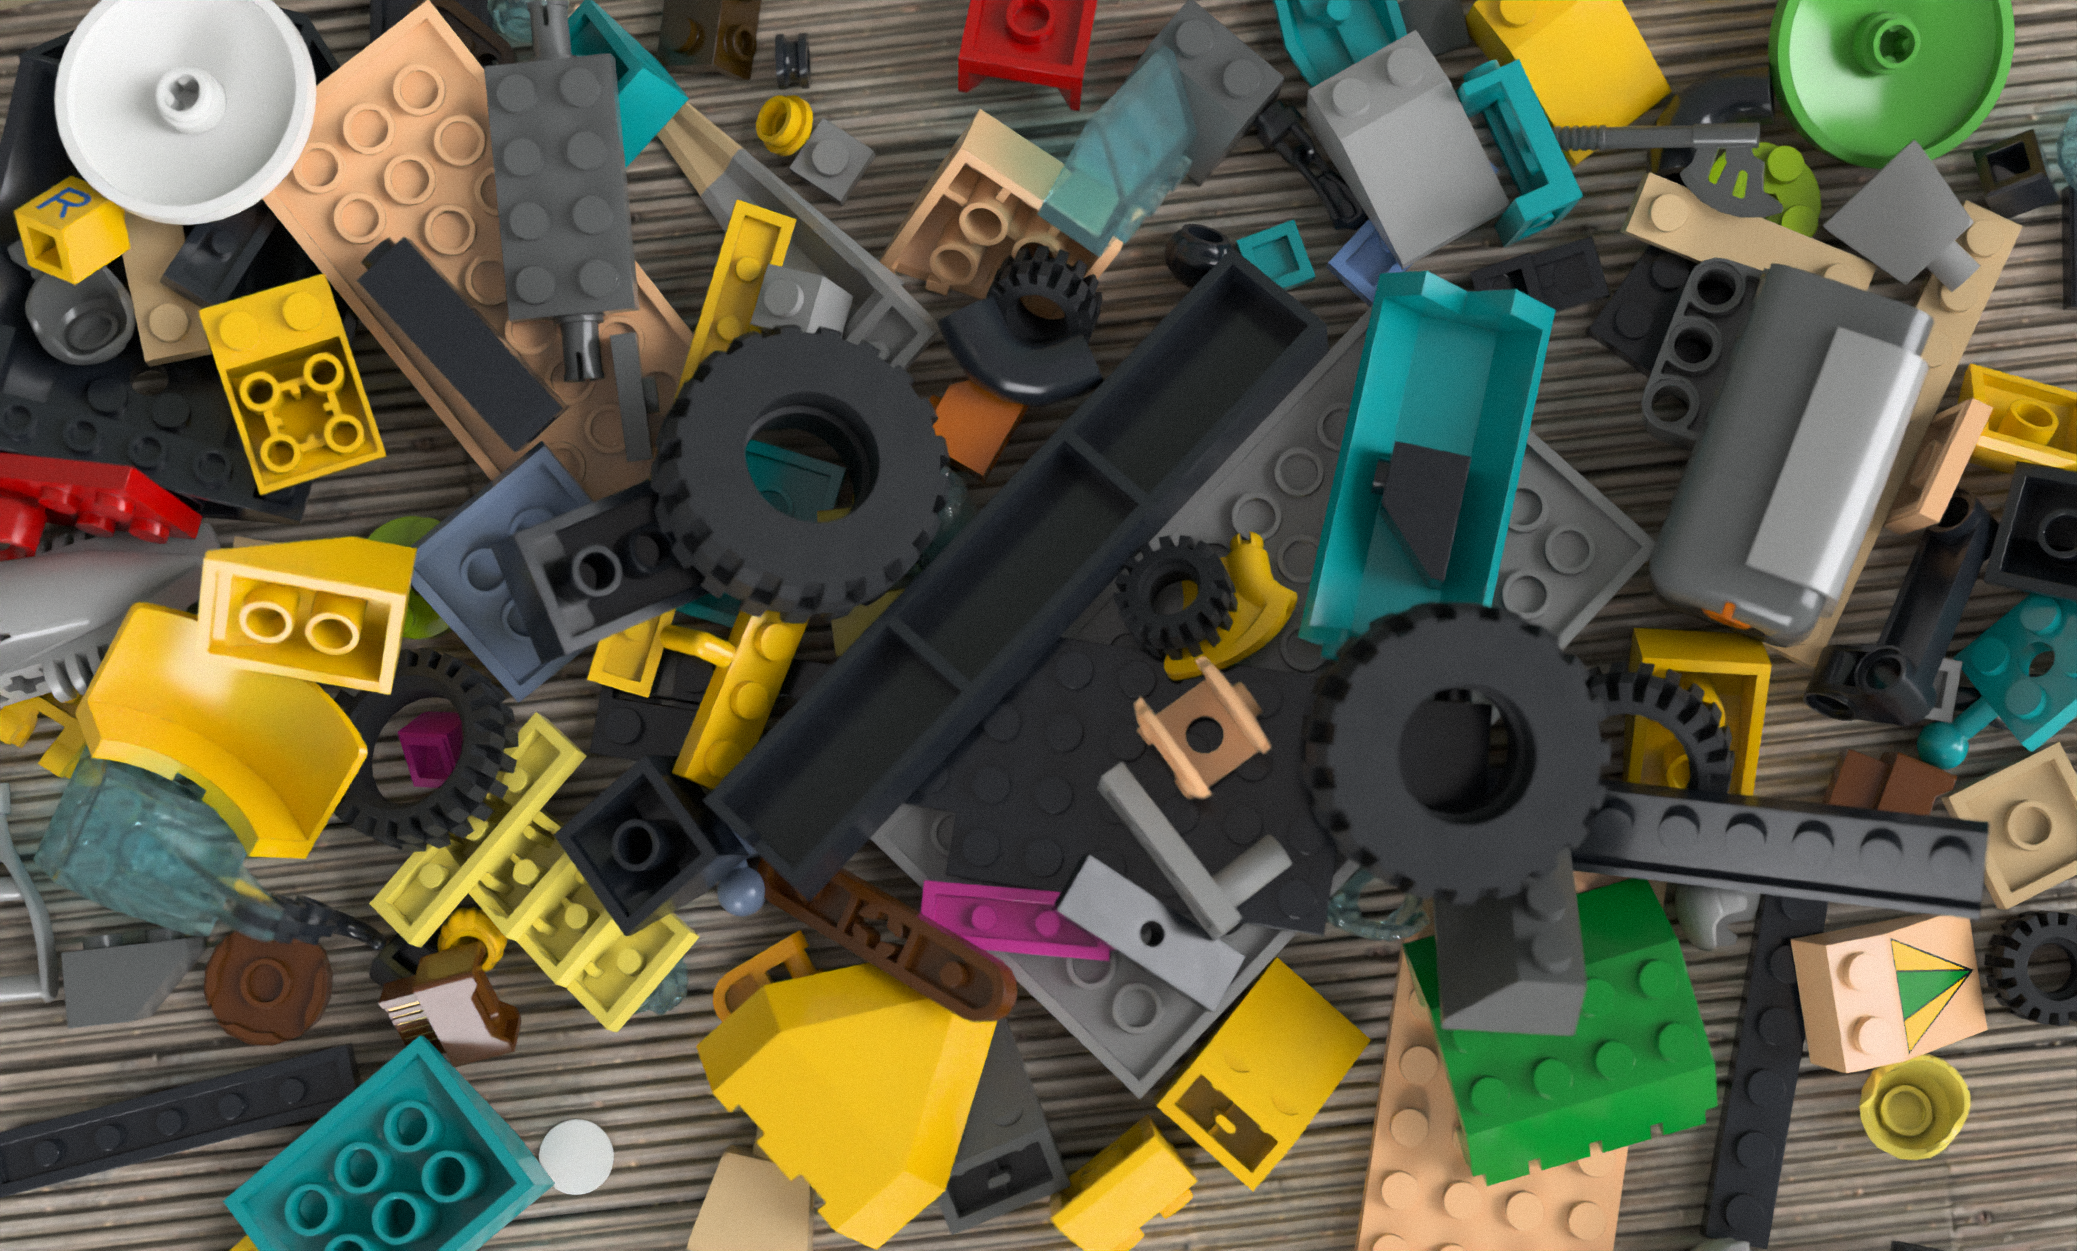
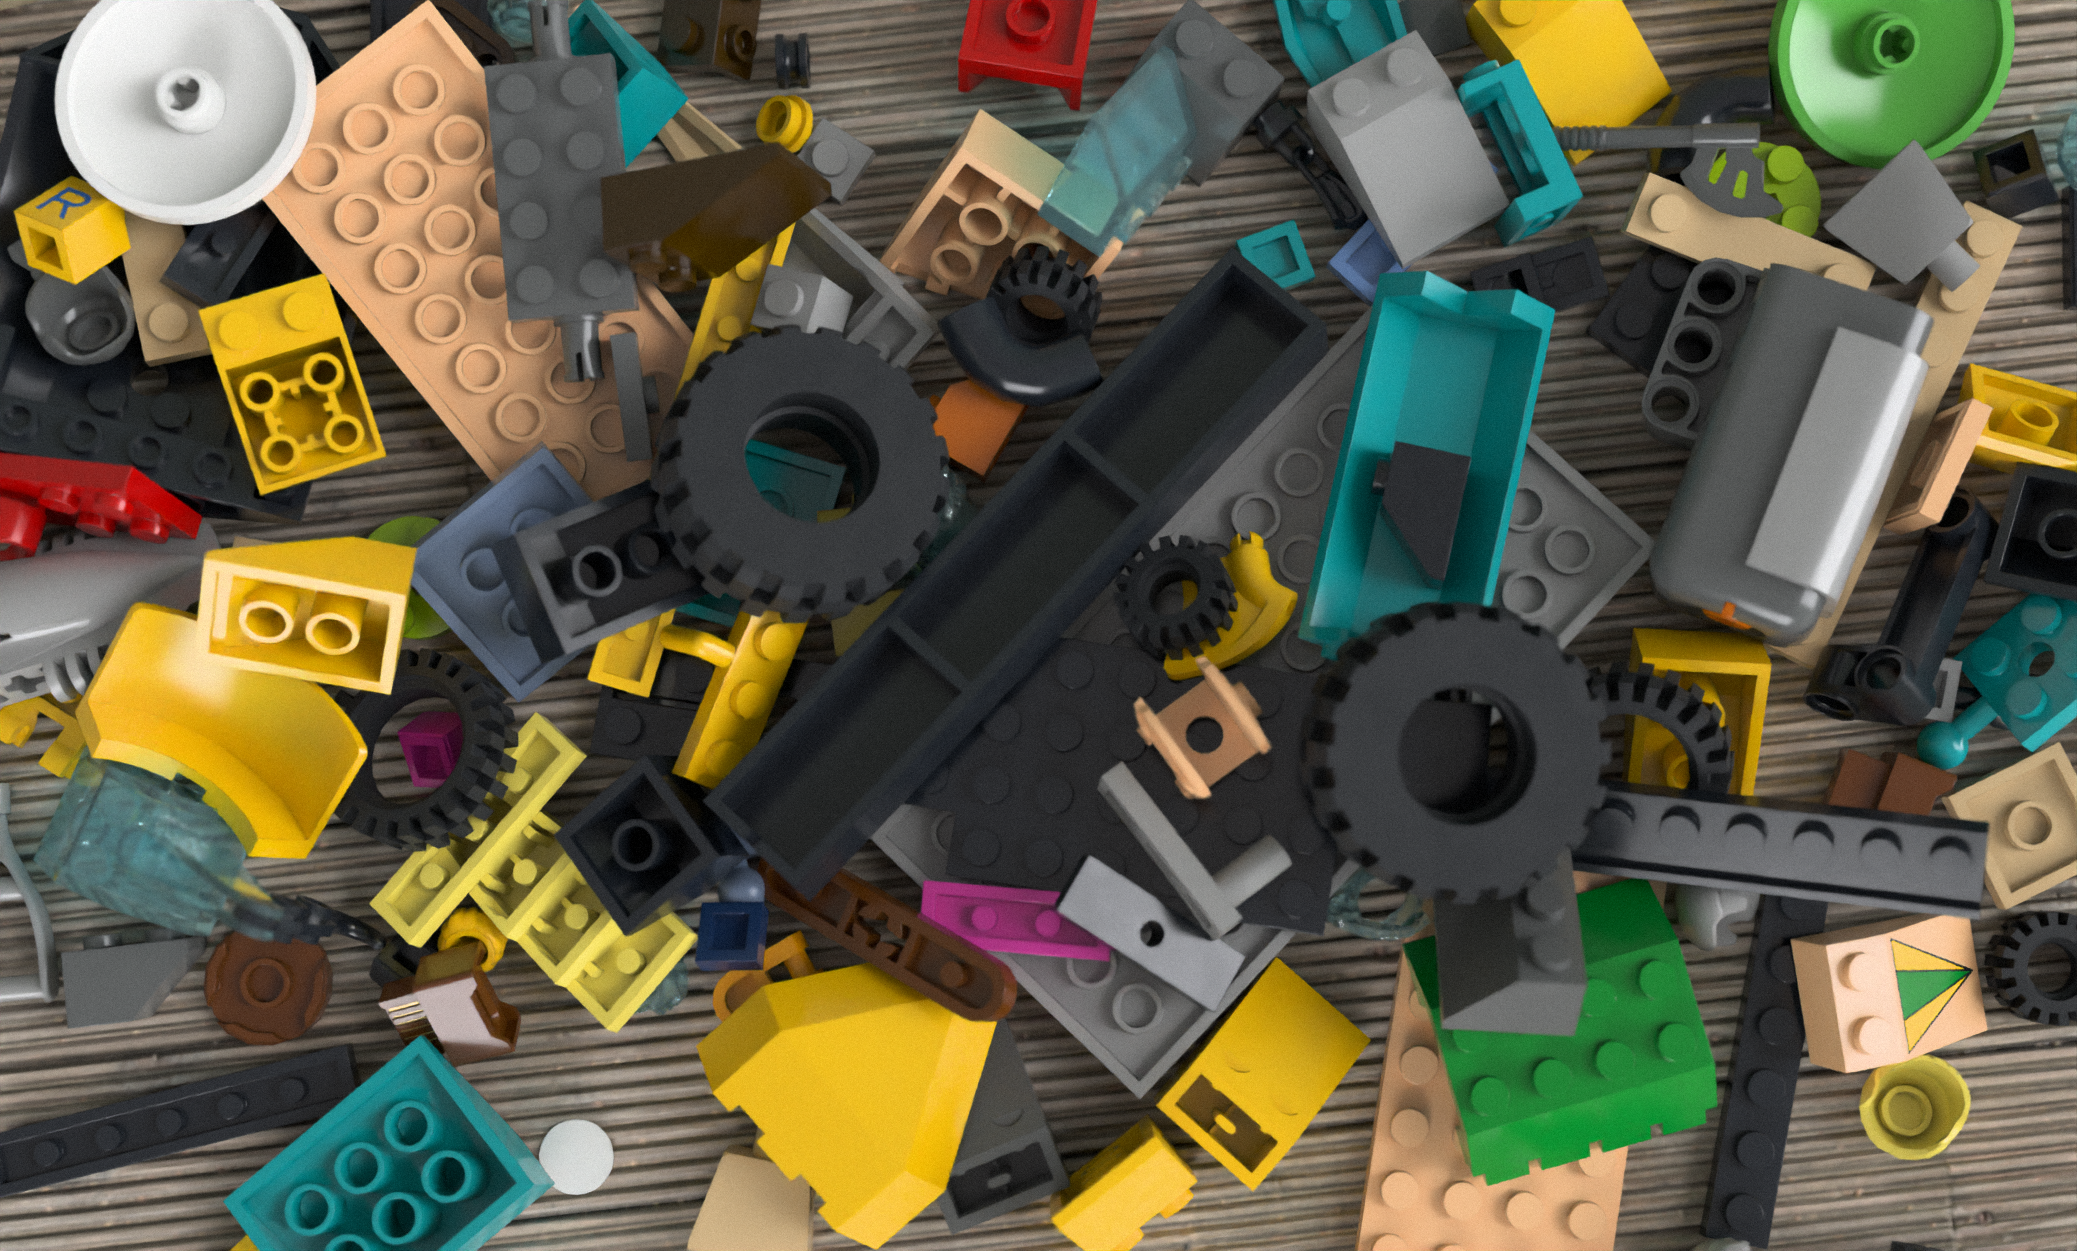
(460, 342): black slope -> none
(705, 212): none -> dark brown slope
(731, 936): none -> dark blue plate
(1194, 251): black piece -> none

